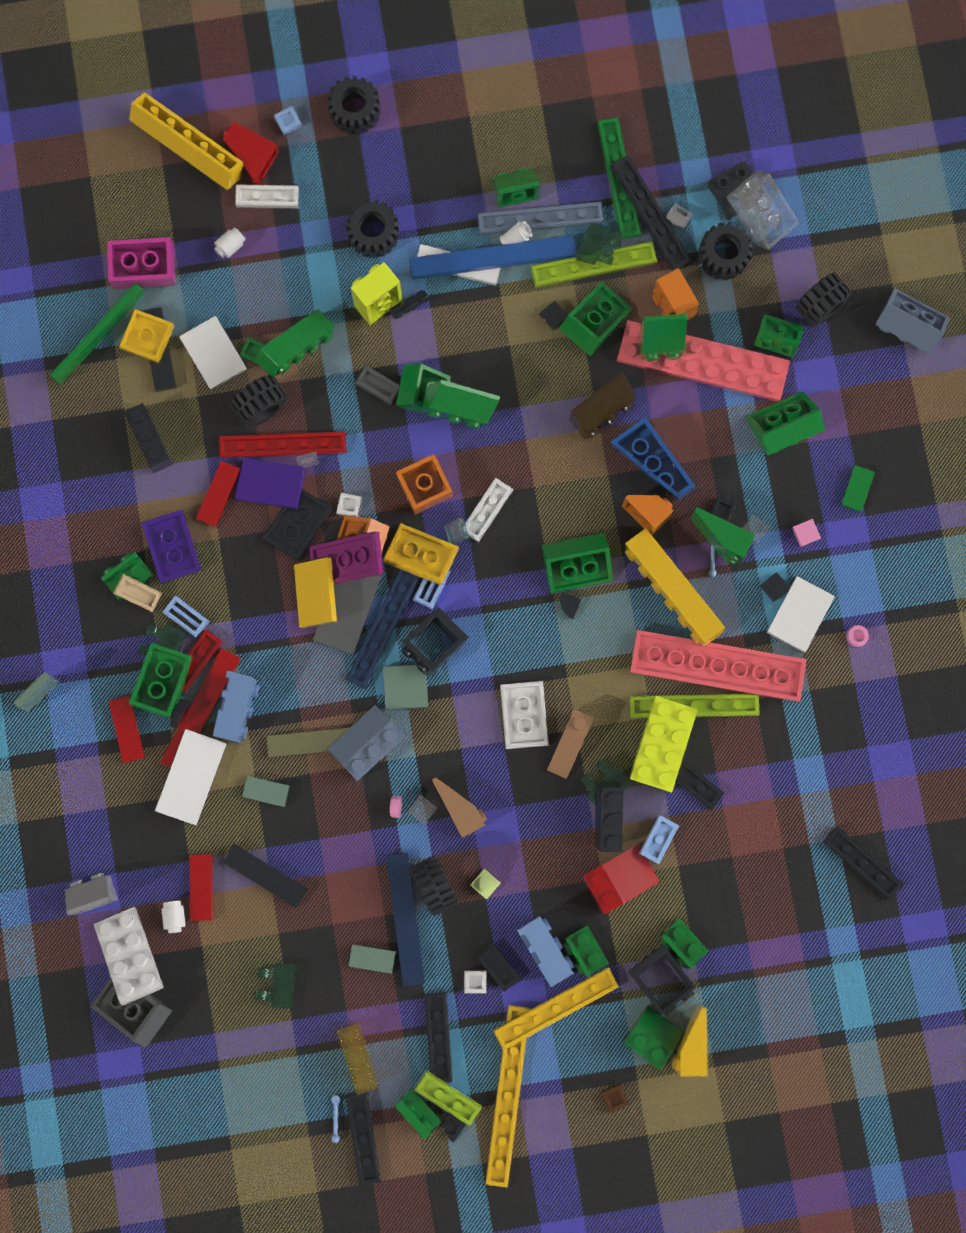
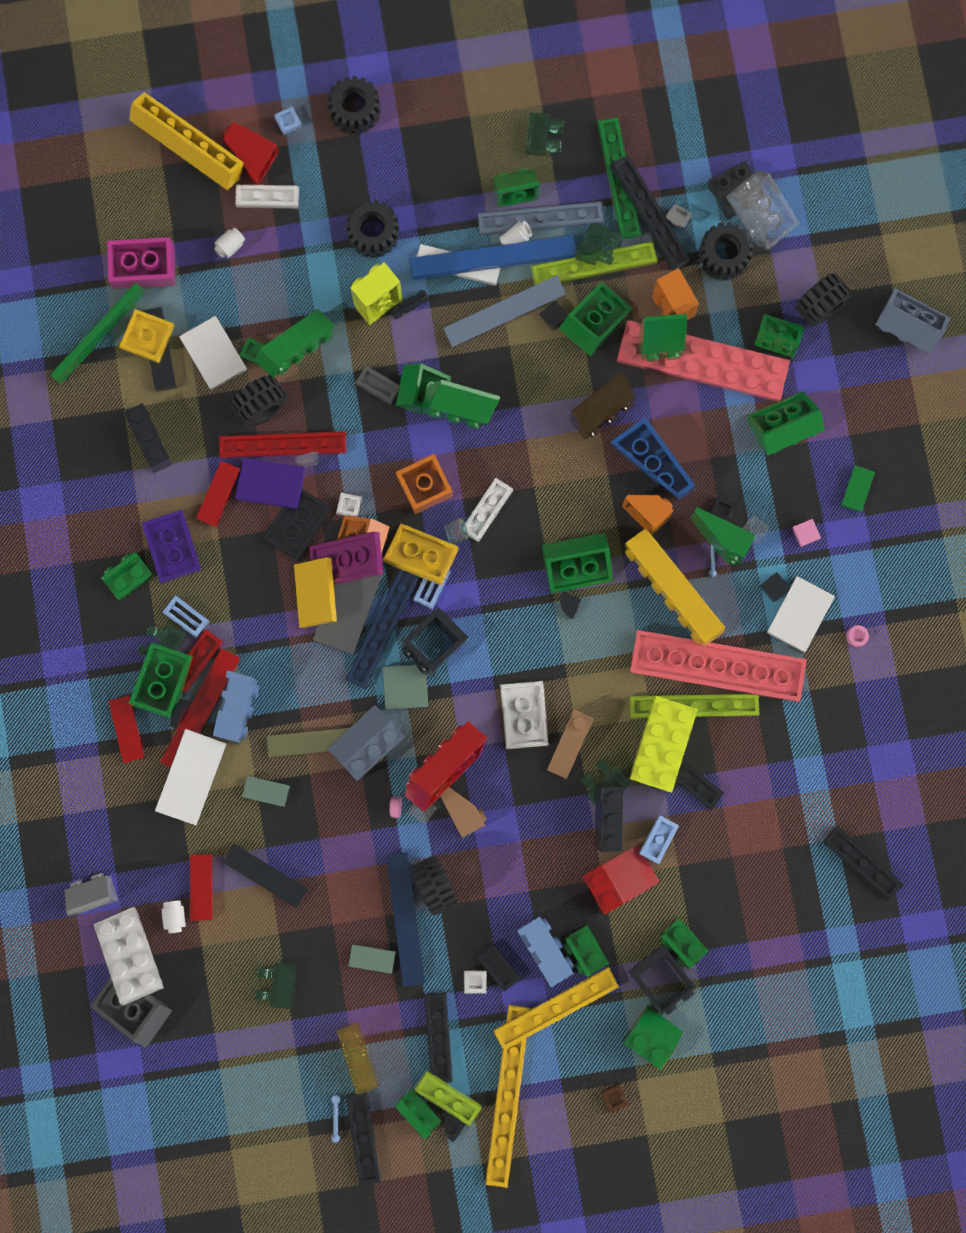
(36, 692): sand green tile -> none
(137, 592): tan tile -> none
(445, 766): none -> red brick
(485, 884): yellowish green plate -> none
(504, 311): none -> sand blue tile
(537, 134): none -> clear green plate
(692, 1048): yellow slope -> none

